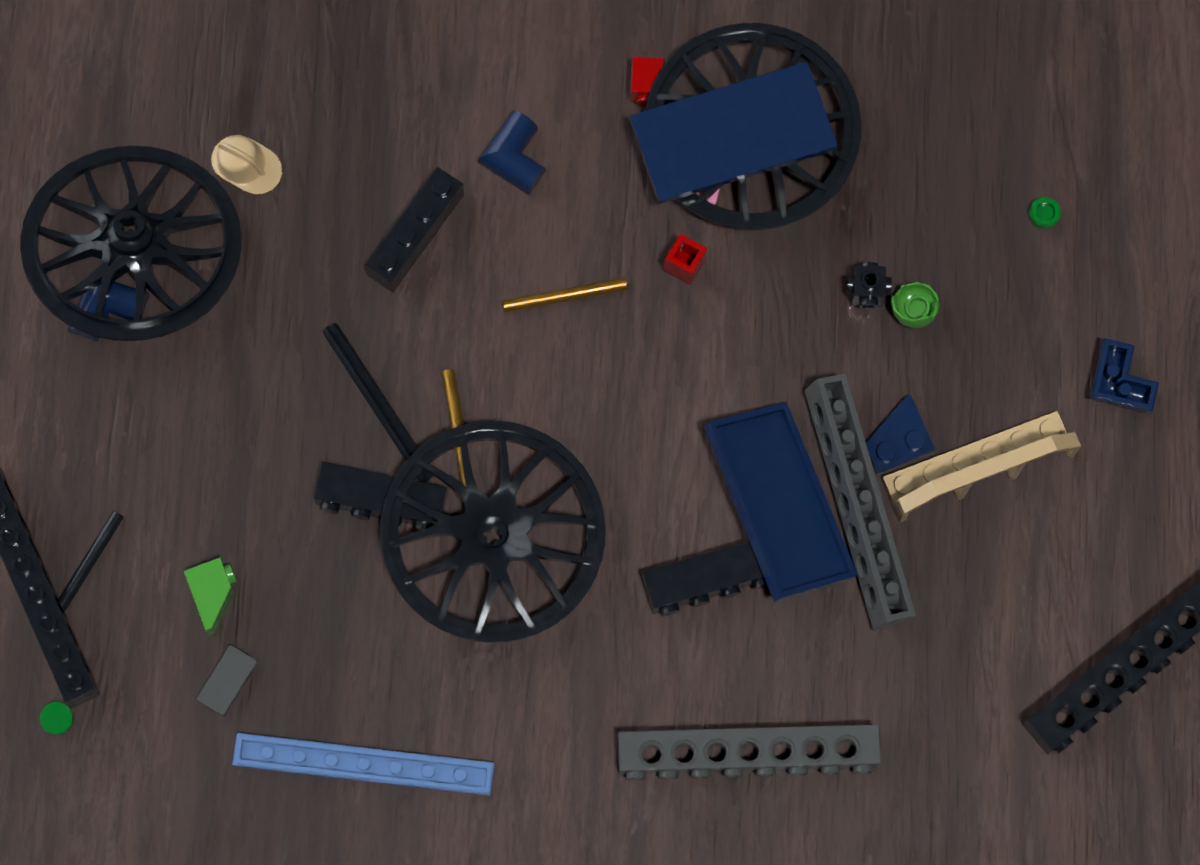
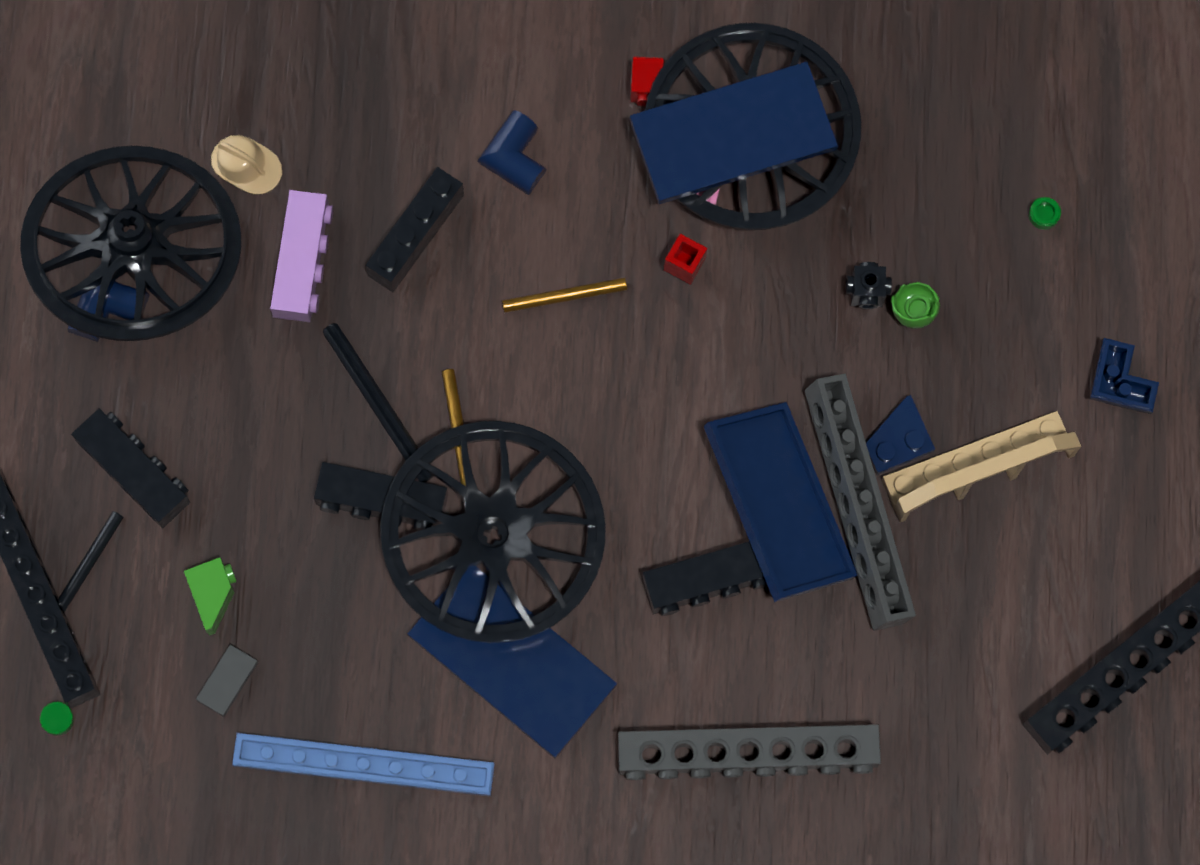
(131, 468): none -> black brick
(300, 256): none -> lavender brick
(531, 681): none -> dark blue tile

